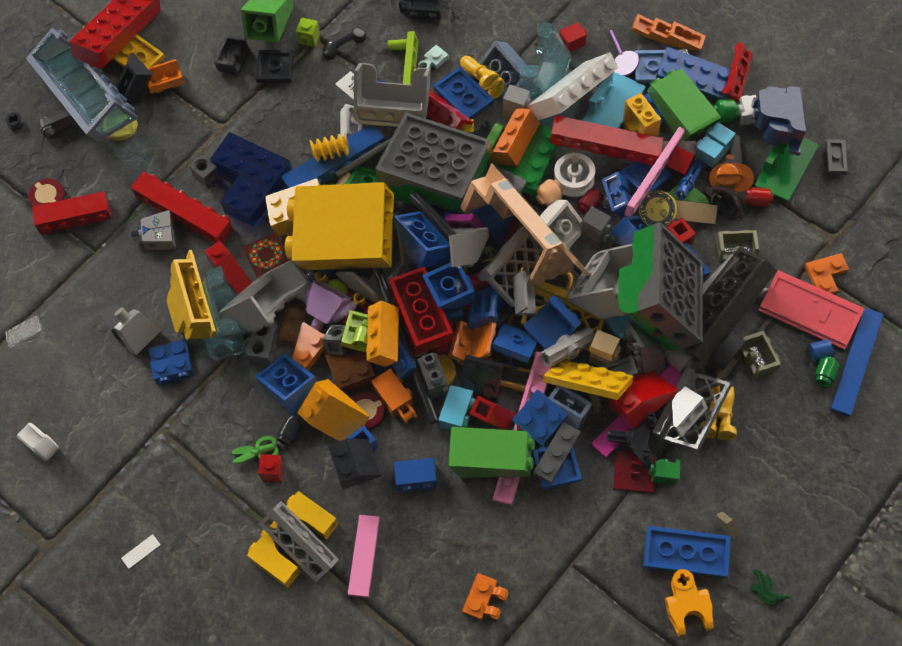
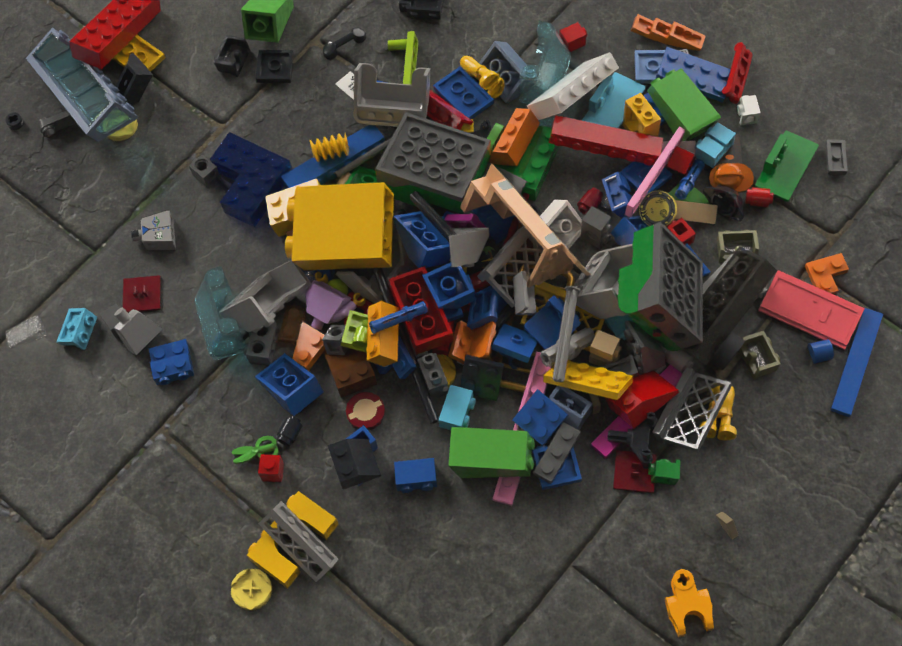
(38, 442): white animal -> none
(45, 192): tile -> none
(71, 212): red brick -> none
(77, 328): none -> medium azure bracket
(140, 551): white sticker -> none
(142, 293): none -> dark red piece
(165, 76): orange bracket -> none
(182, 208): red brick -> none
(188, 300): yellow brick -> none
(220, 256): red slope -> none
(251, 589): none -> light yellow tile
(265, 254): tile -> none
(308, 32): lime brick -> none
(332, 411): light orange slope -> none
(347, 122): white slope -> none
(363, 556): bright pink tile -> none
(394, 395): orange brick -> none
(399, 317): none -> blue pin
(434, 57): light aqua plate -> none
(480, 596): orange plate -> none
(492, 413): red slope -> none
(515, 98): light grey brick -> none
(549, 192): light nougat head -> none
(565, 333): none -> light grey axle
(575, 174): white wheel -> none
(626, 61): piece -> none
(687, 409): white slope -> none
(688, 550): blue plate -> none
(727, 110): green head -> none
(765, 591): dark green piece -> none
(780, 116): brick -> none
(826, 371): green brick -> none

